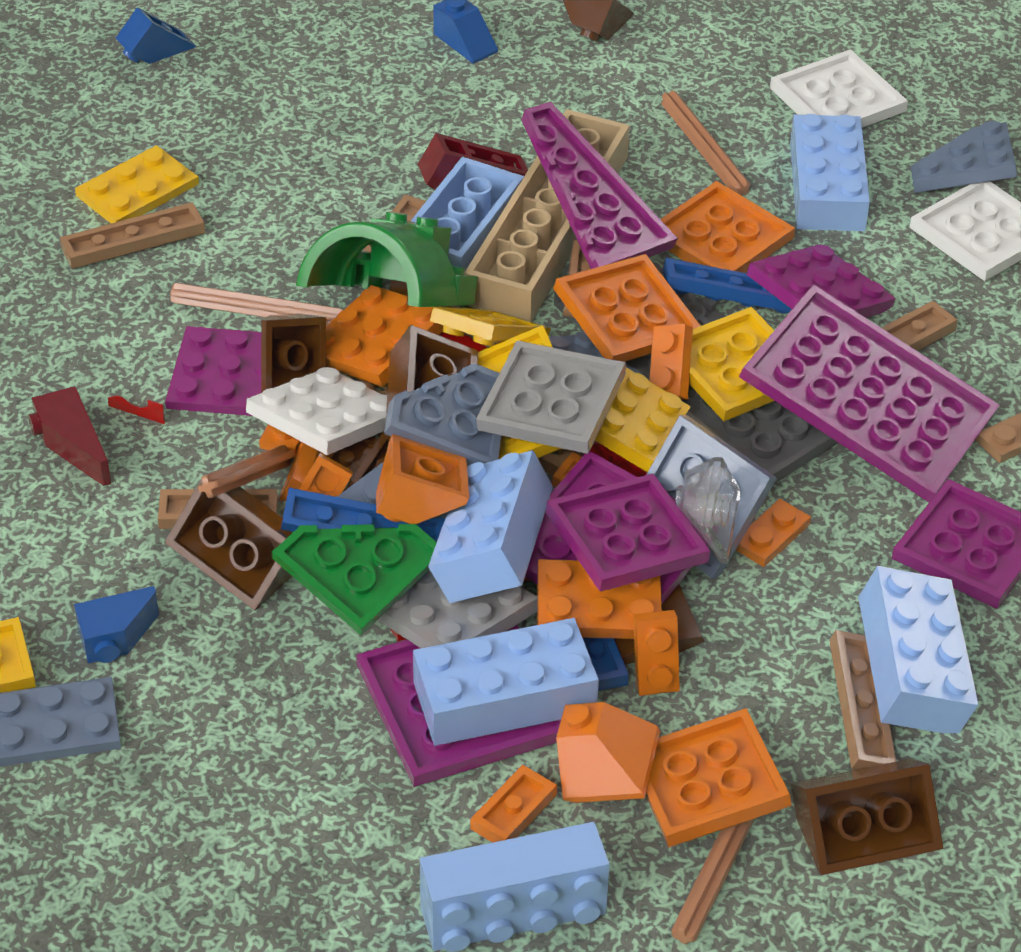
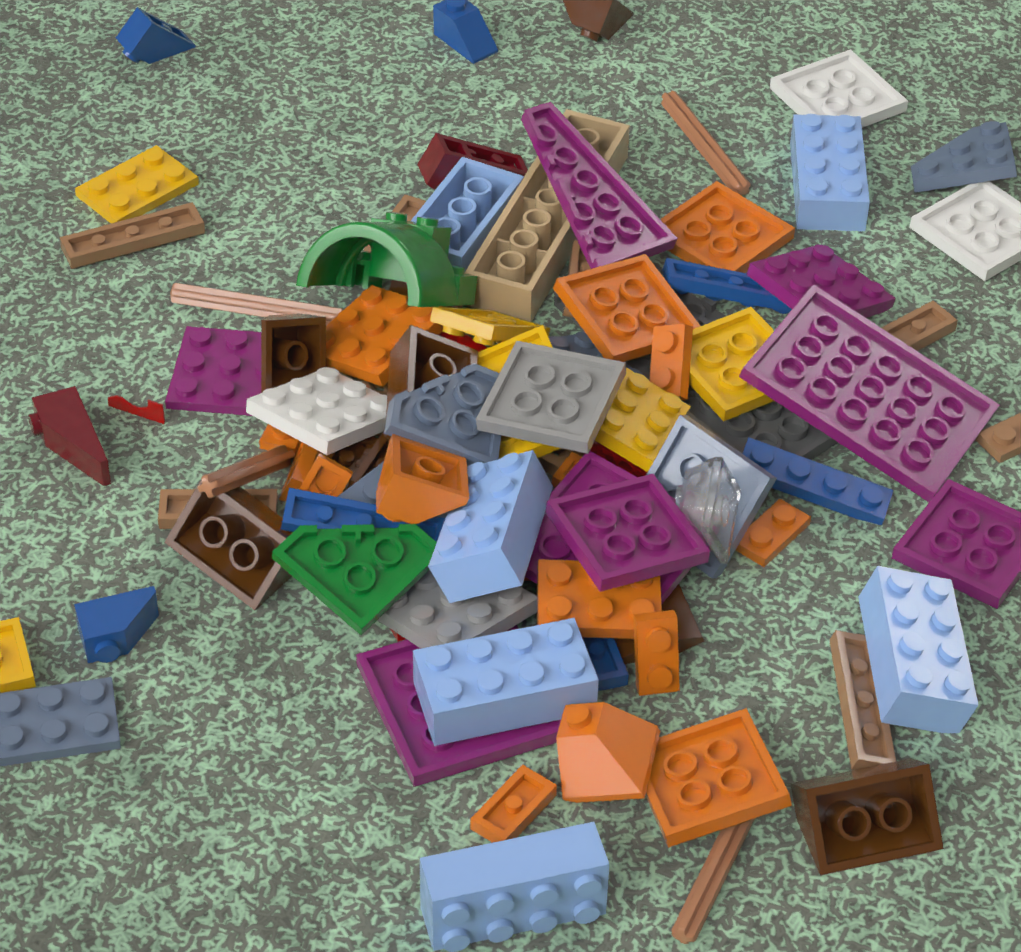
(821, 483): none -> blue plate

